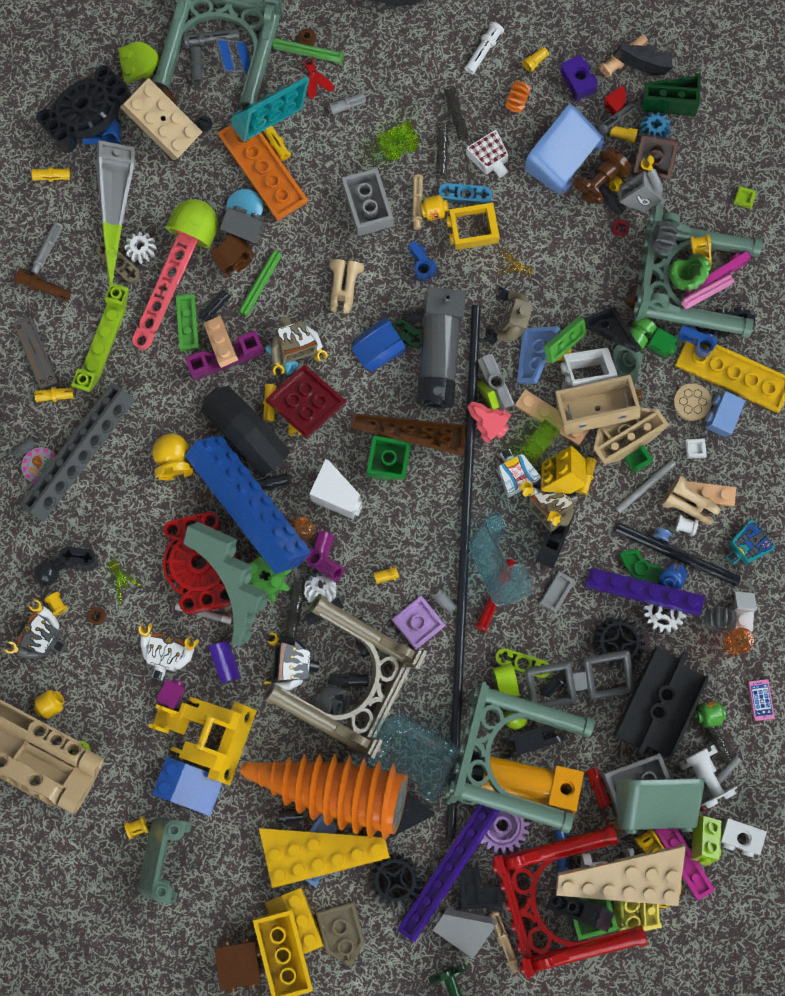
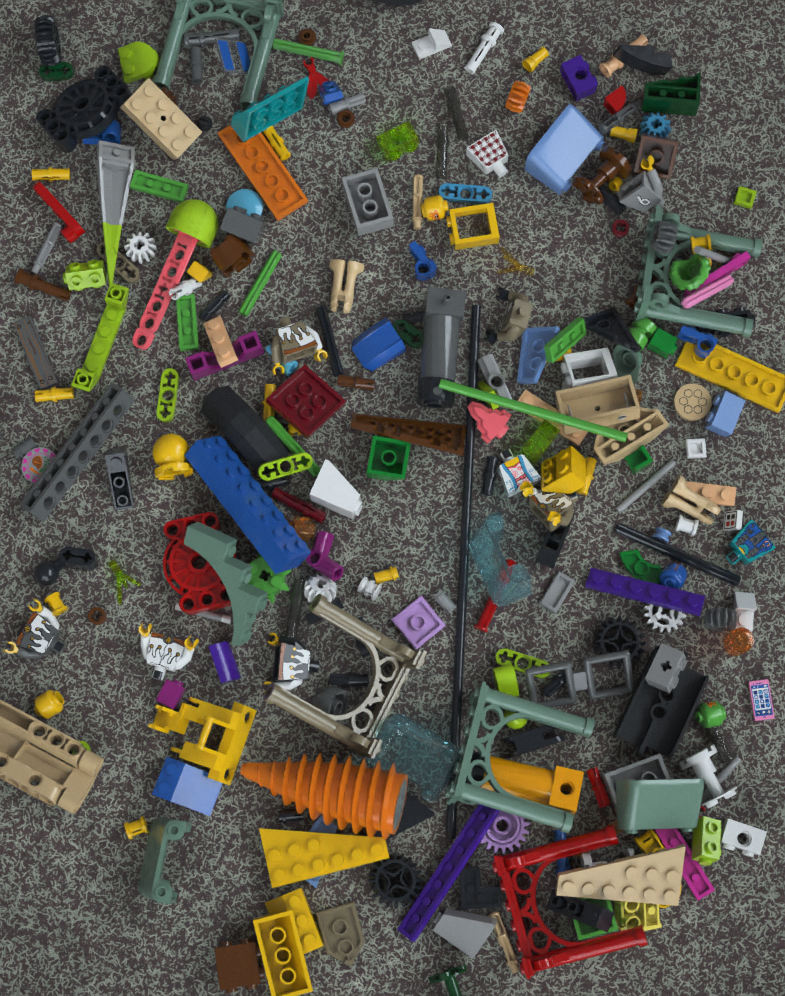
(47, 40): none -> black gear
(56, 72): none -> dark green beam
(73, 229): none -> red beam
(85, 275): none -> lime brick
(119, 477): none -> black slope
(159, 186): none -> bright green plate
(171, 409): none -> lime beam
(184, 288): none -> white pin
(199, 272): none -> yellow slope
(272, 475): none -> lime beam
(290, 443): none -> bright green axle
(306, 509): none -> dark red pin
(329, 341): none -> black axle
(330, 92): none -> blue plate
(345, 113): none -> reddish brown plate
(355, 382): none -> reddish brown axle
(369, 588): none -> white bush
(435, 41): none -> white slope
(489, 476): none -> black pin
(533, 410): none -> bright green piece
(664, 658): none -> light grey brick
(712, 255): none -> light grey bar
(733, 520): none -> white tile

